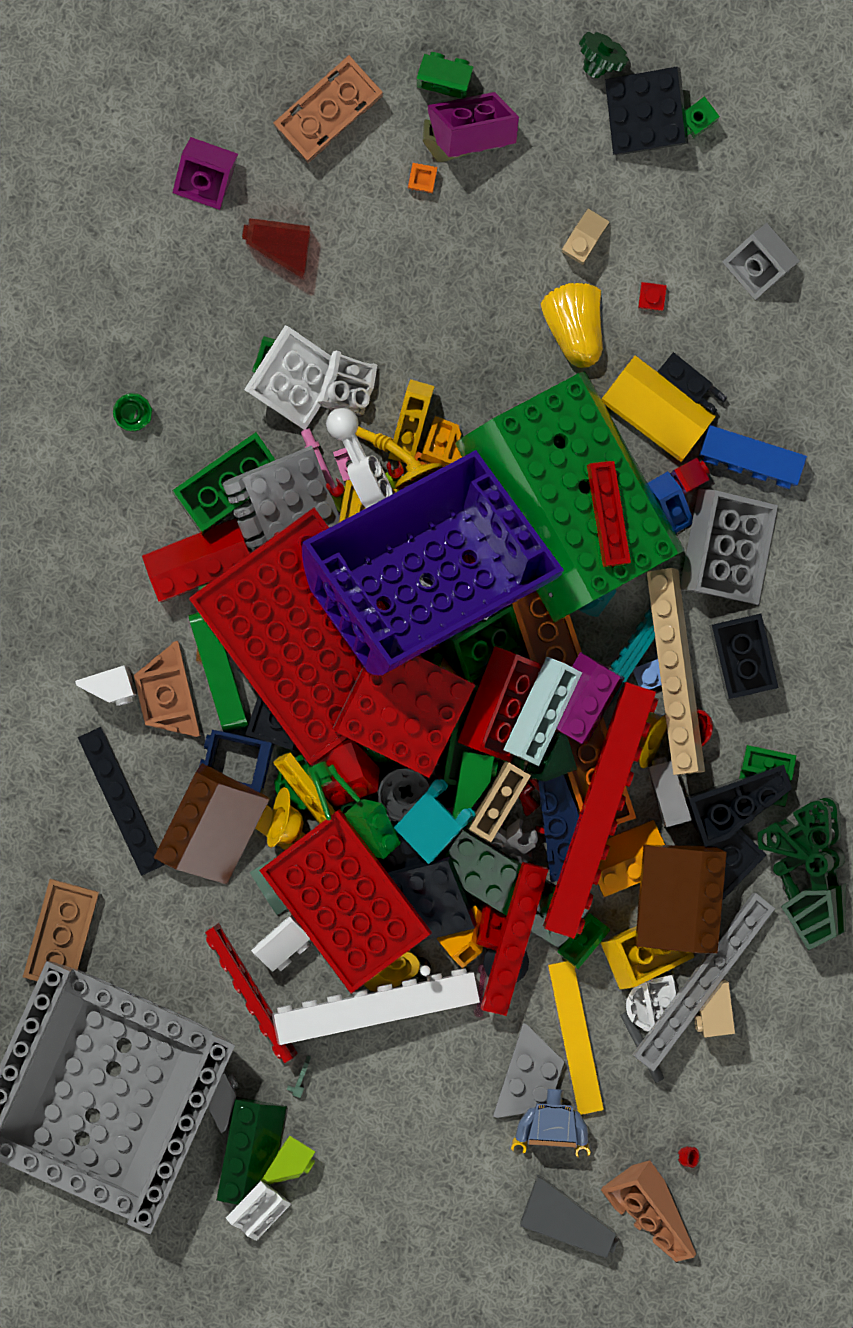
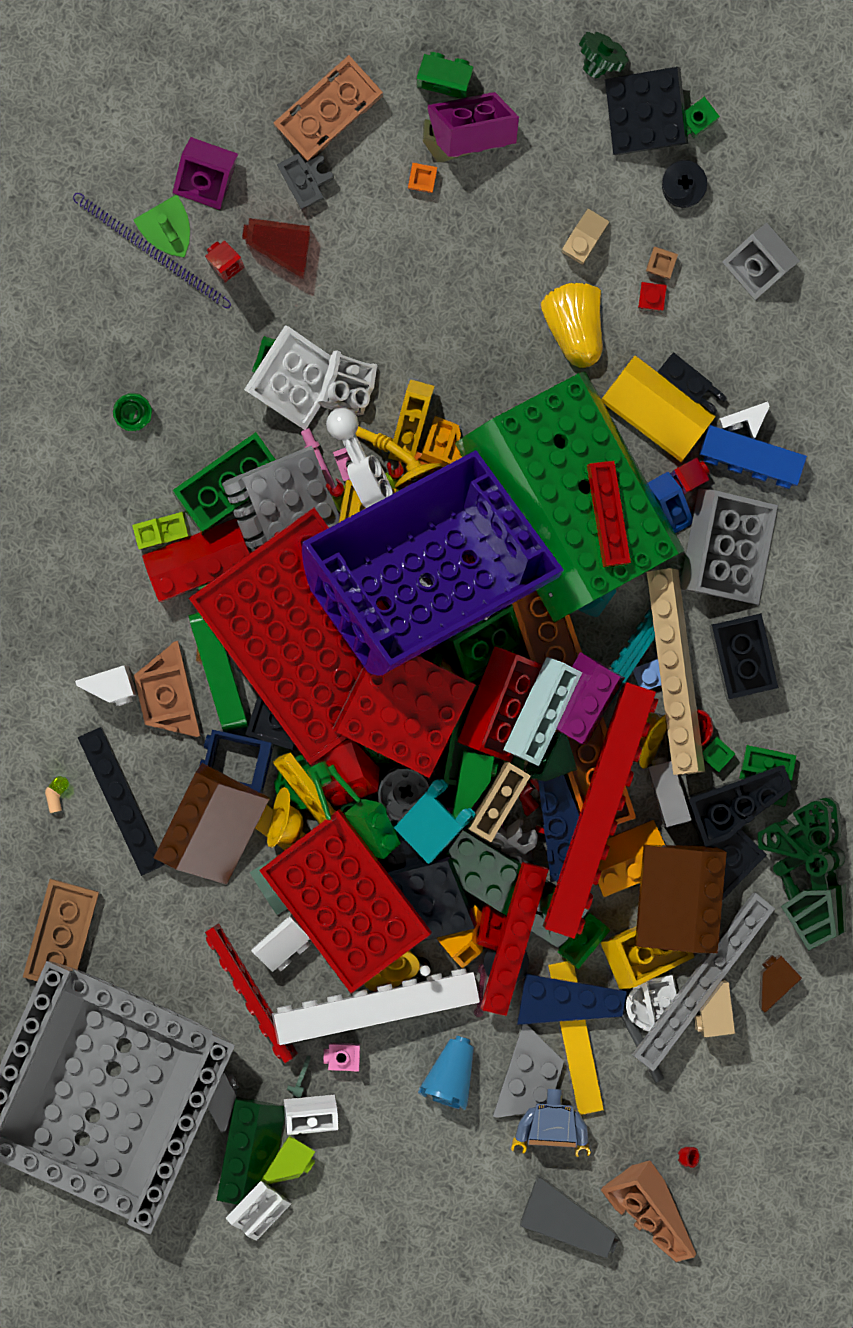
(54, 791): none -> arm
(135, 244): none -> dark purple piece
(161, 530): none -> lime slope
(166, 227): none -> bright green shield
(224, 260): none -> red slope
(304, 179): none -> dark grey plate
(311, 1114): none -> white brick
(352, 1054): none -> bright pink brick
(451, 1074): none -> dark azure cone
(563, 1000): none -> dark blue wing
(661, 262): none -> medium nougat plate
(675, 193): none -> black piece
(717, 754): none -> green plate
(752, 417): none -> white slope
(775, 981): none -> reddish brown slope

